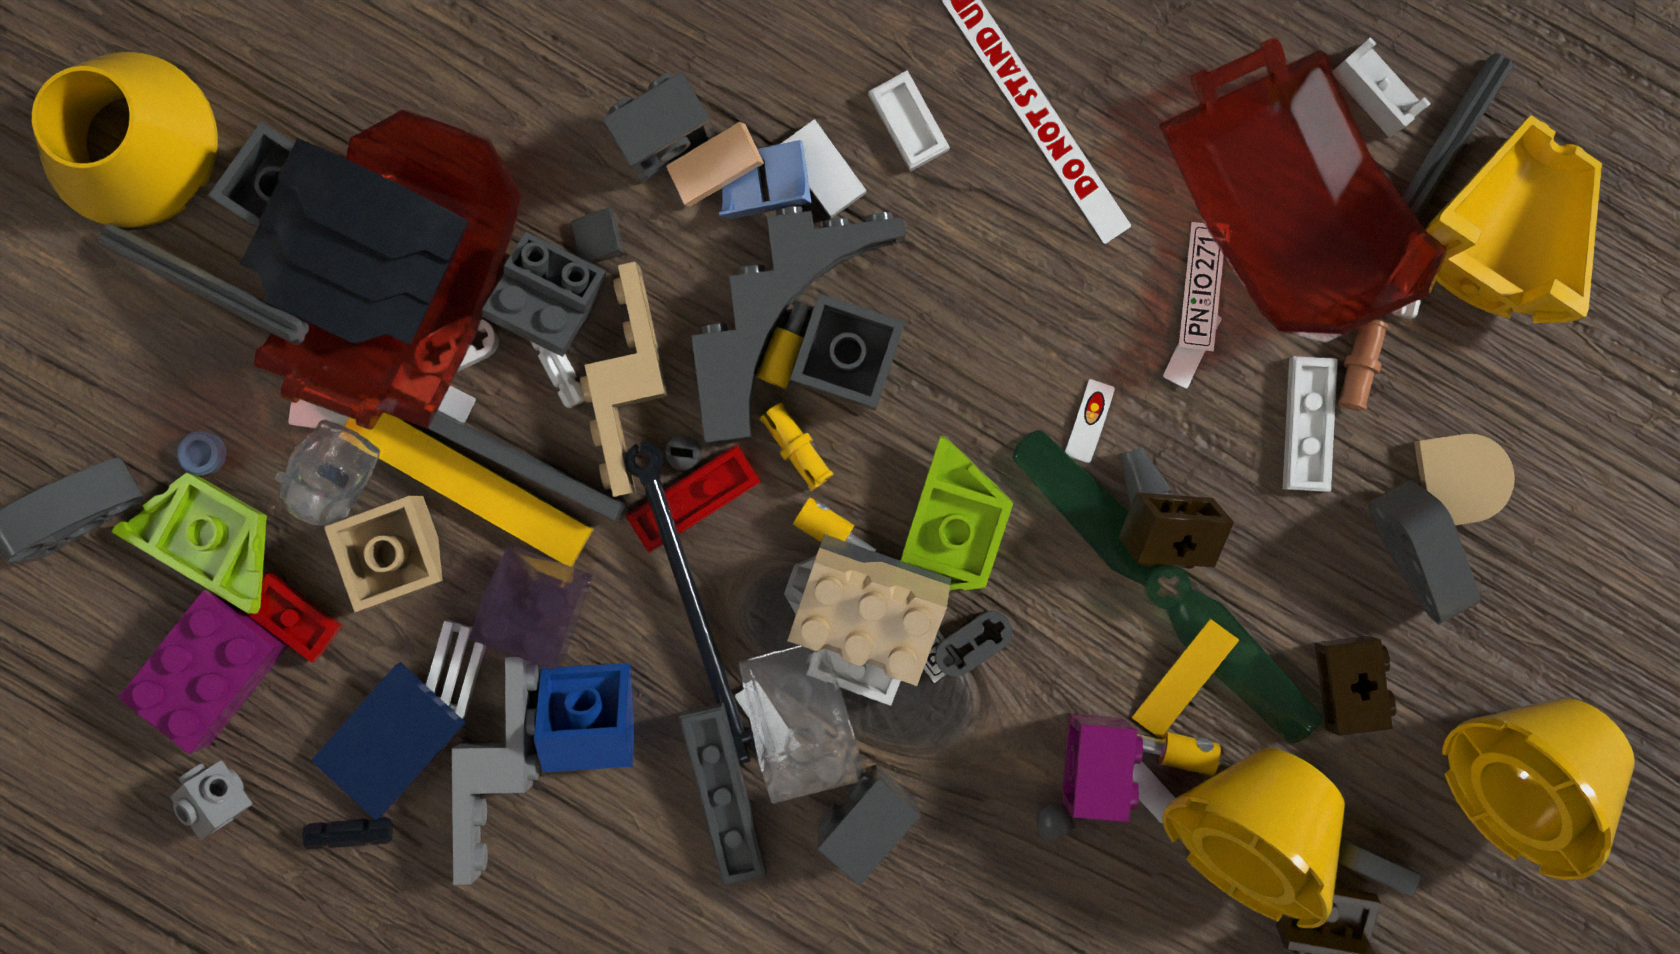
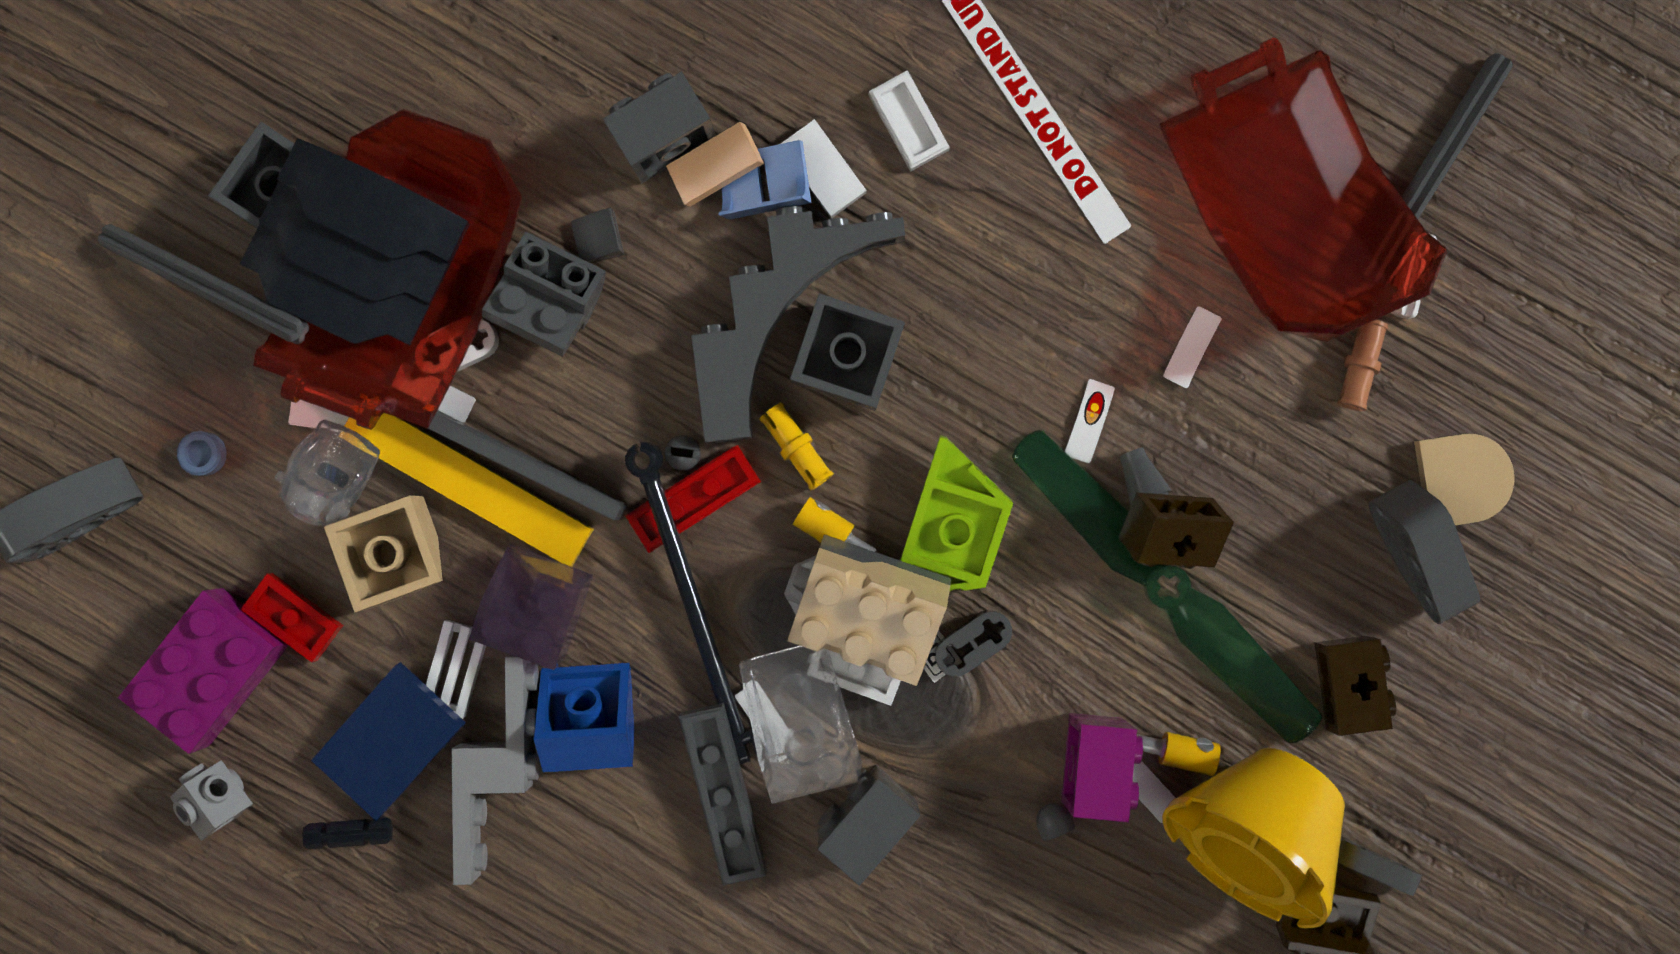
(161, 158): yellow cone -> none
(204, 538): lime wing -> none
(561, 376): white axle -> none
(624, 380): tan bracket -> none
(783, 349): yellow piece -> none
(1185, 678): yellow sticker -> none
(1201, 291): white sticker -> none
(1310, 424): white tile -> none
(1378, 89): white hinge -> none
(1524, 229): yellow cone -> none
(1543, 783): yellow cone -> none

